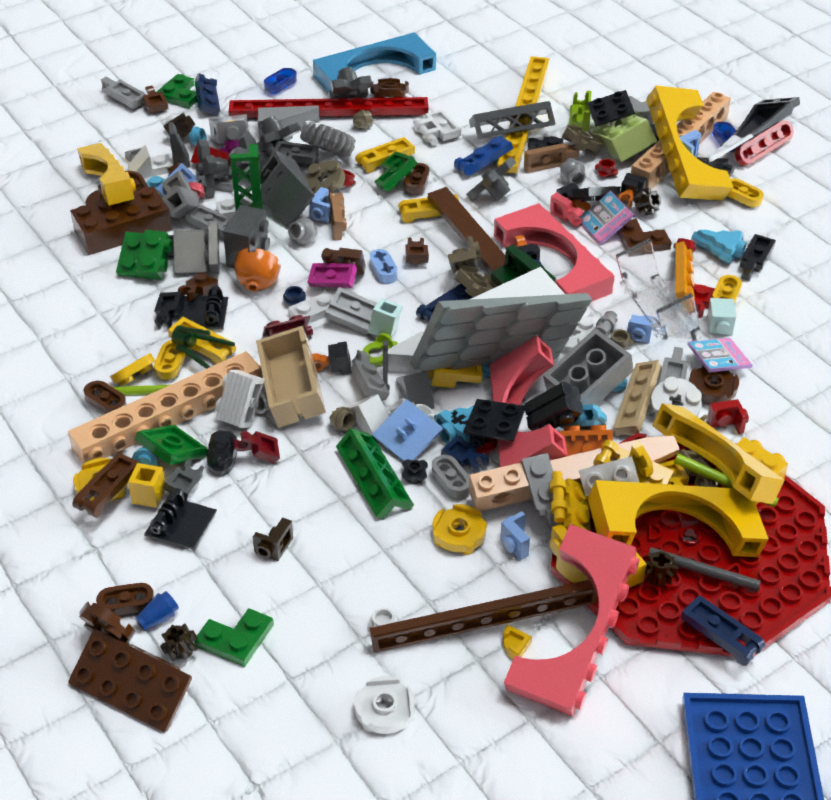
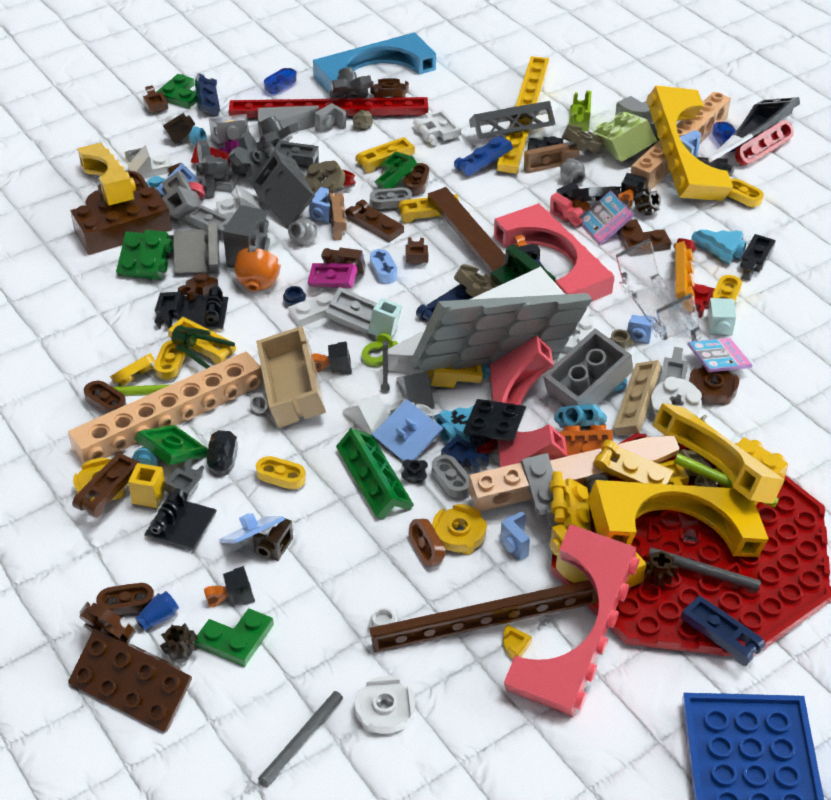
(123, 92): light grey hinge -> none
(179, 151): dark grey slope -> none
(237, 588): none -> black piece
(239, 398): white brick -> none
(250, 527): none -> light blue piece
(254, 178): green fence -> none
(262, 446): dark red plate -> none
(280, 472): none -> yellow plate
(296, 321): dark red hinge -> none
(300, 738): none -> dark grey bar
(327, 138): light grey gear -> none
(330, 116): none -> light grey bracket
(342, 419): dark tan plate -> none
(368, 376): light grey hinge -> none
(374, 221): none -> reddish brown plate
(388, 198): none -> light grey plate
(426, 542): none -> dark orange plate
(468, 257): dark tan bracket -> none
(493, 182): dark grey plant -> none
(554, 407): black brick -> none
(606, 168): red plate -> none
(607, 323): light grey pin -> none
(610, 108): black hinge -> none
(618, 470): white hinge -> none
(641, 459): yellow tile -> none
(728, 413): red bracket -> none

